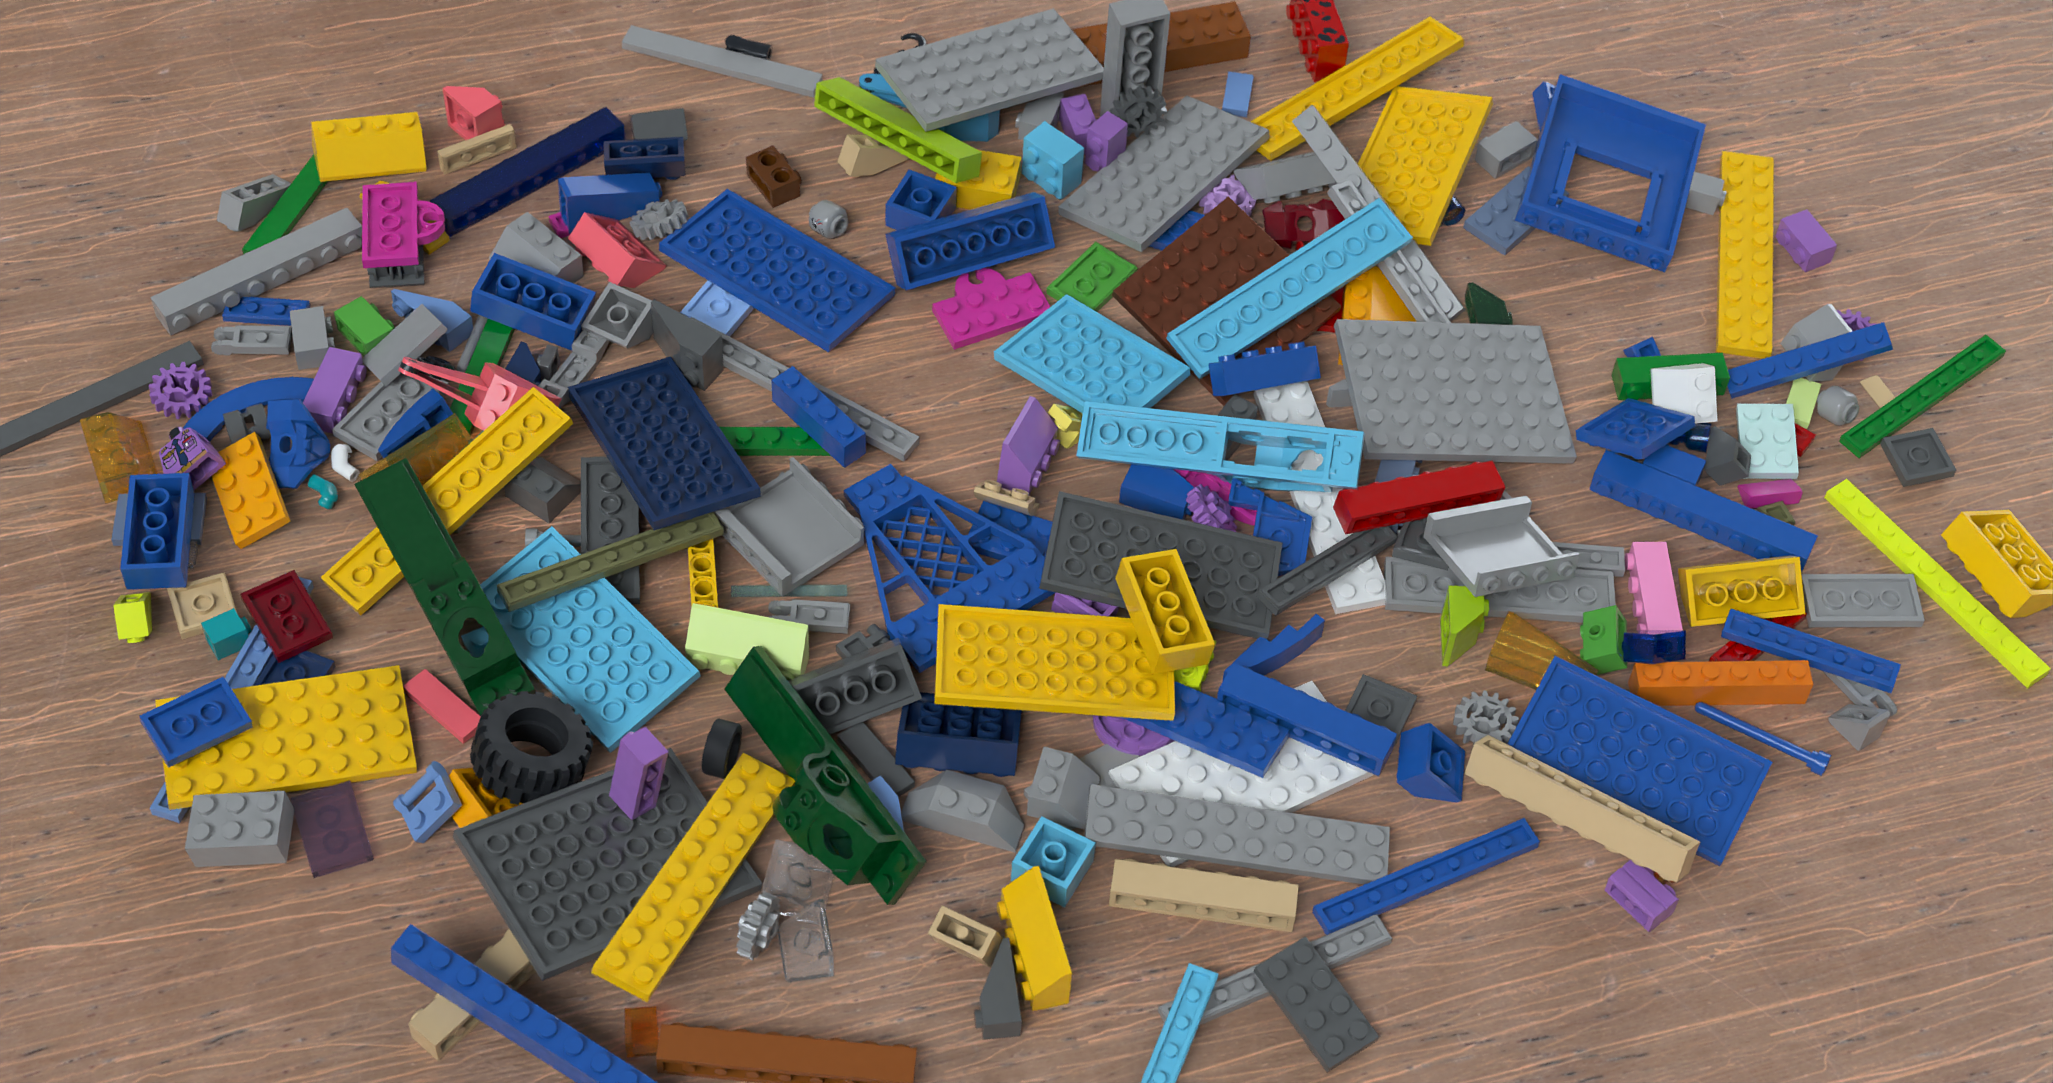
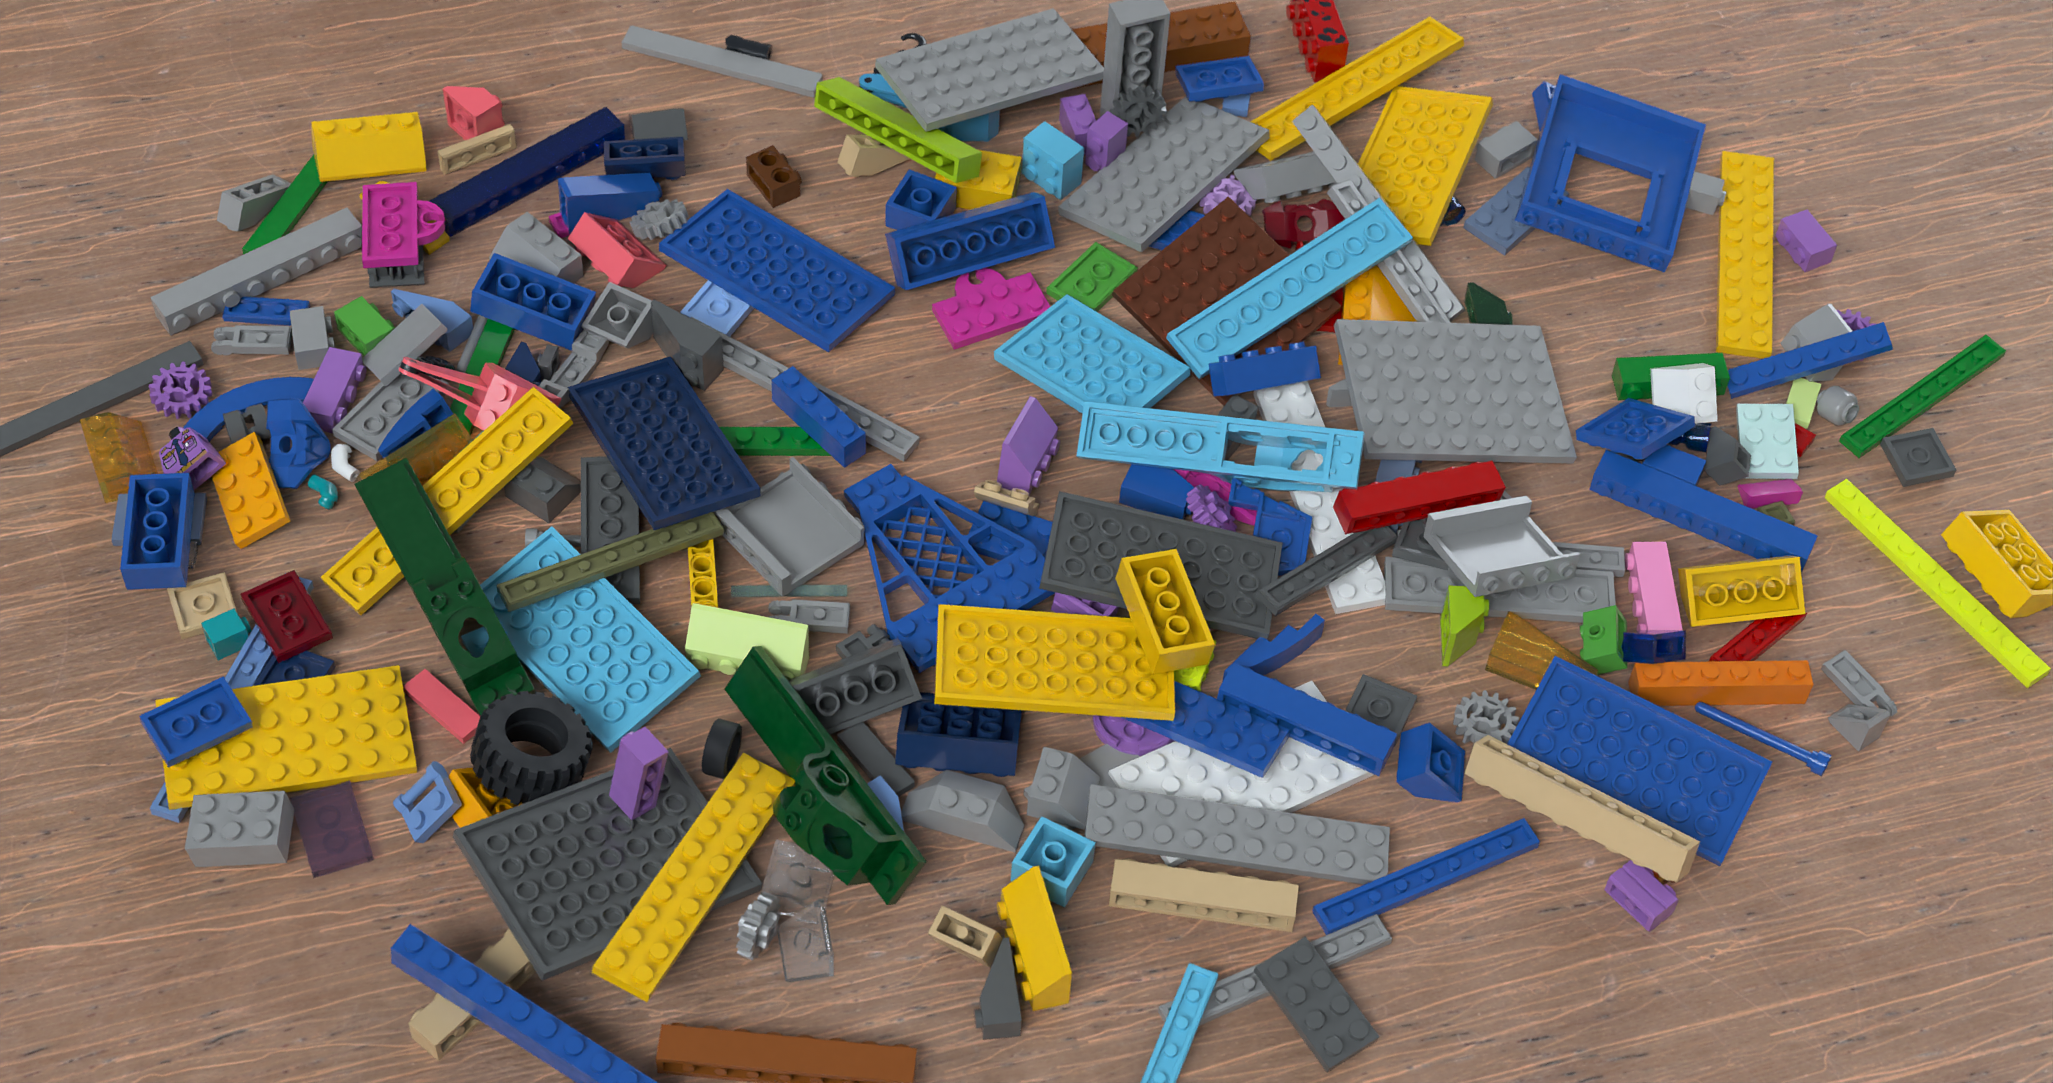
(133, 616): neon yellow slope -> none
(641, 1031): clear orange panel -> none
(828, 219): light grey head -> none
(1037, 112): light grey slope -> none
(1068, 423): light yellow slope -> none
(1219, 78): none -> blue plate
(1644, 348): blue slope -> none
(1819, 652): blue plate -> none
(1862, 600): light grey plate -> none
(1877, 390): tan sticker -> none

